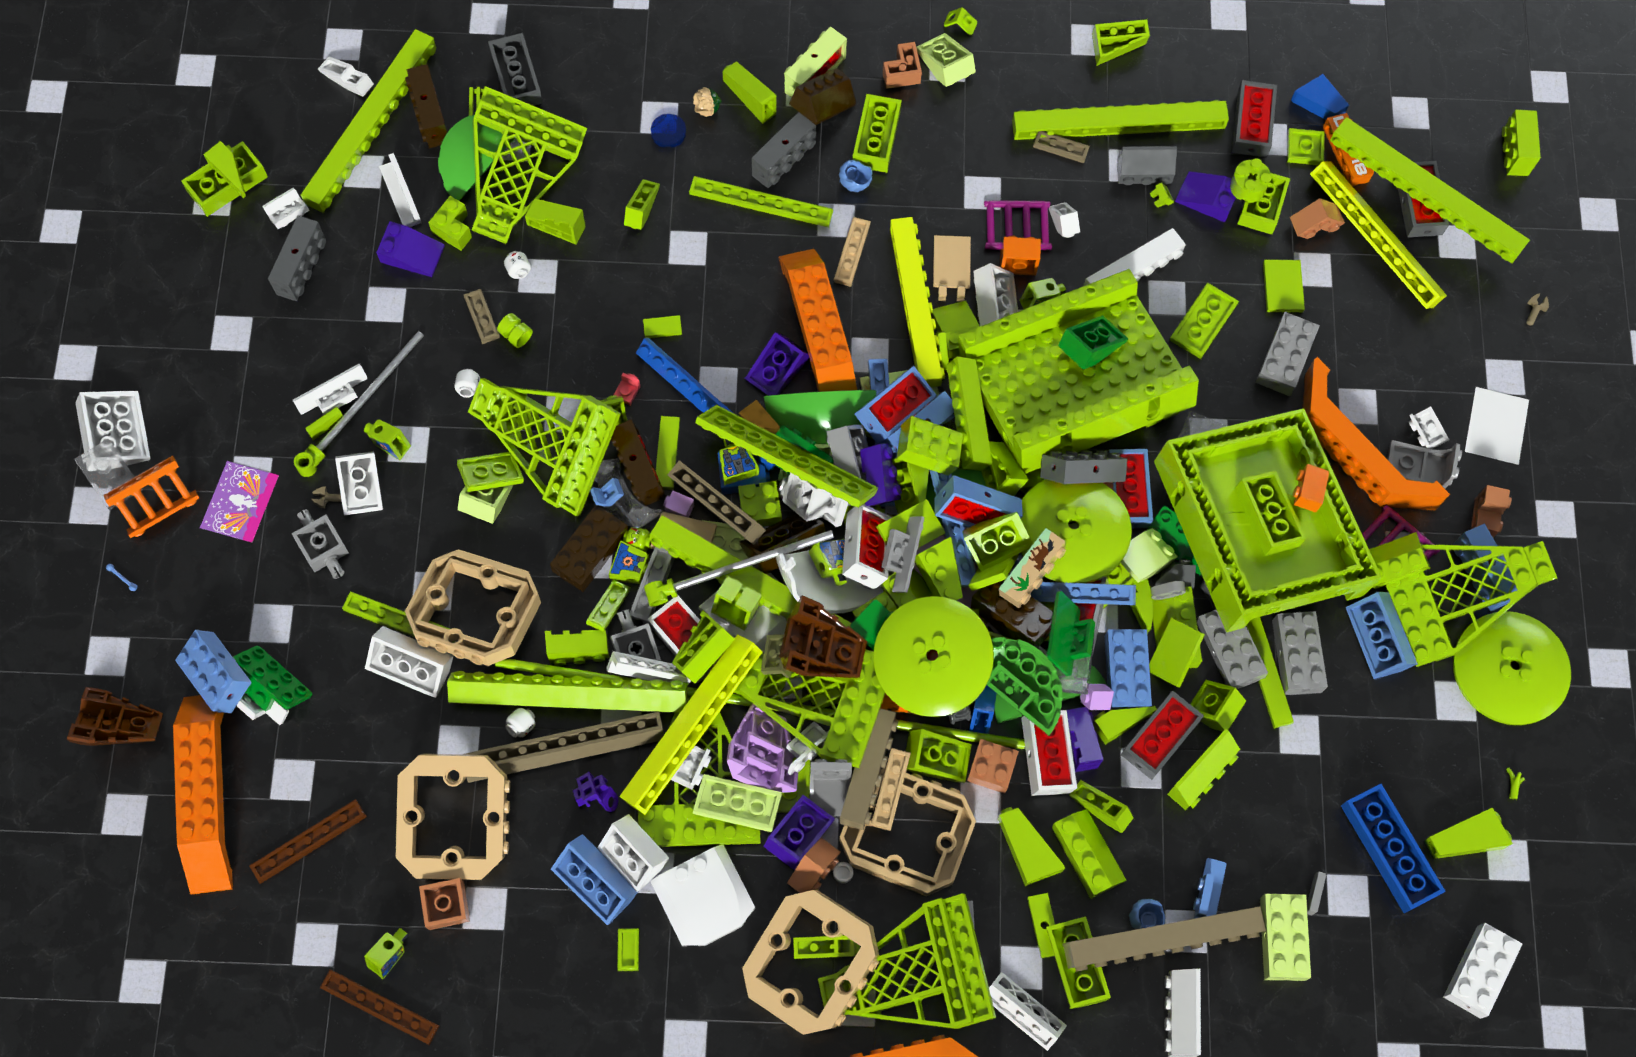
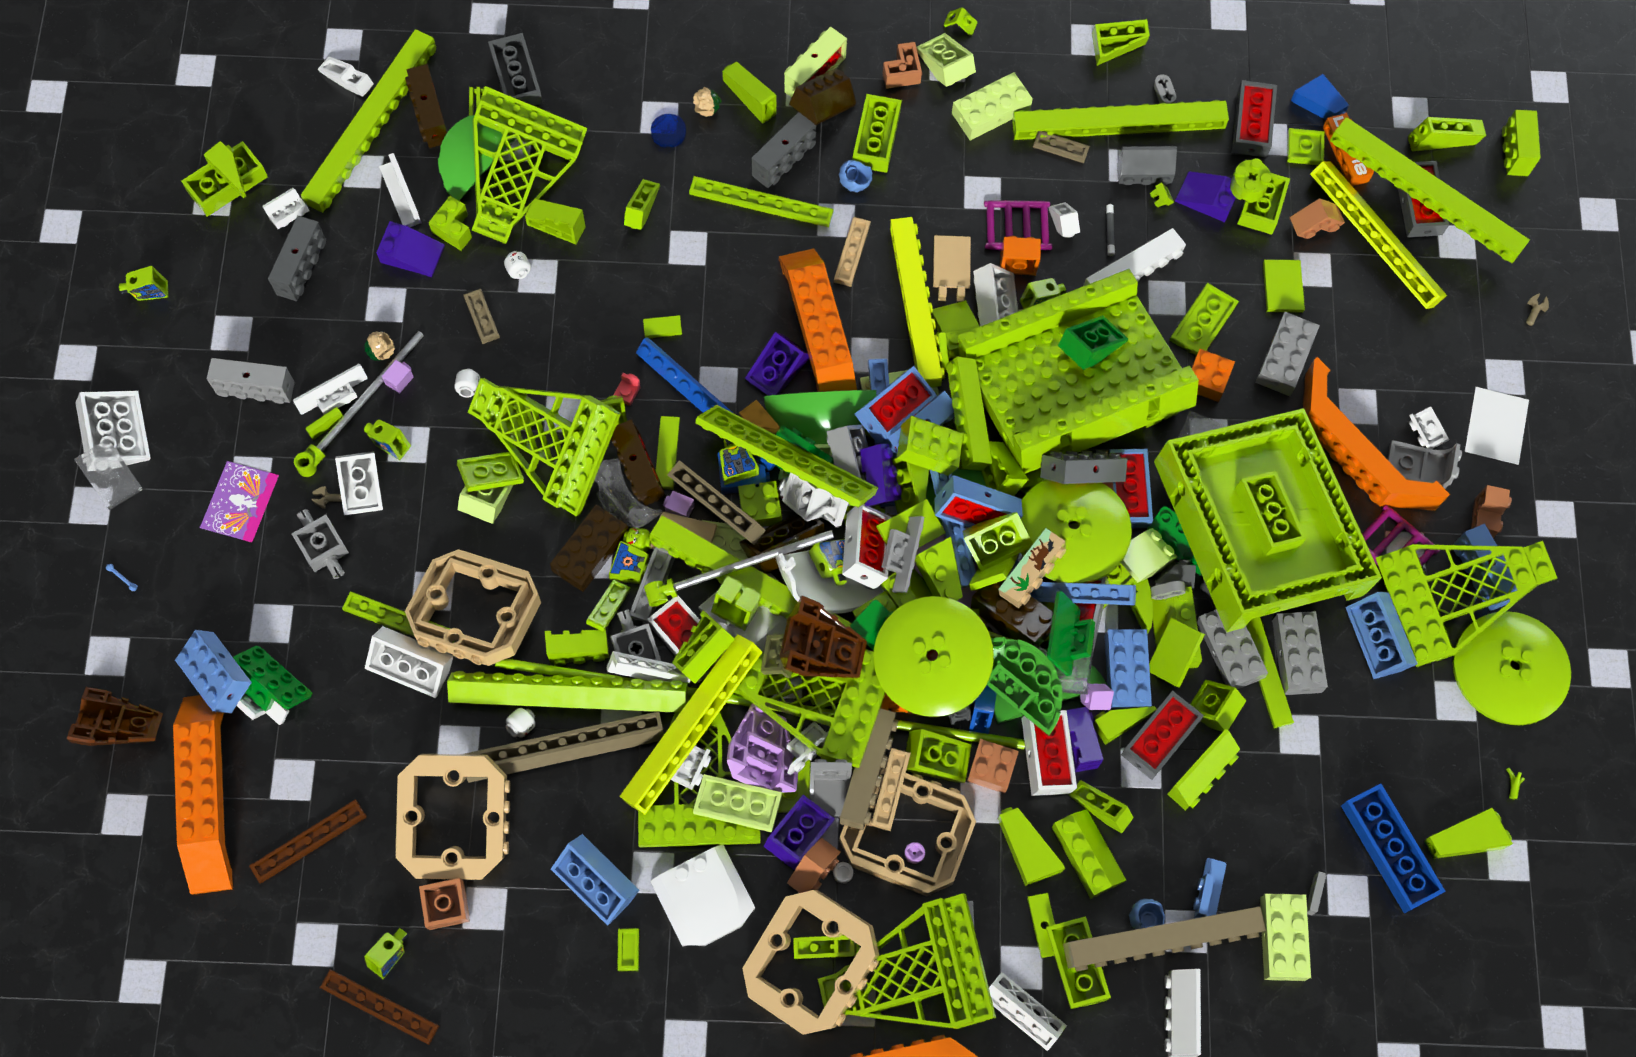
(145, 284): none -> lime torso
(151, 478): orange fence -> none
(250, 380): none -> light grey brick
(379, 346): none -> tan piece
(398, 376): none -> lavender brick
(516, 332): lime wheel -> none
(599, 791): dark purple piece -> none
(608, 493): medium blue bracket -> none
(632, 852): white slope -> none
(914, 852): none -> lavender tile
(991, 106): none -> yellowish green brick
(1110, 230): none -> dark grey bar
(1167, 90): none -> light grey beam
(1212, 373): none -> orange brick
(1311, 487): orange brick -> none
(1399, 559): lime slope -> none
(1446, 133): none -> lime slope
(1482, 970): white brick -> none

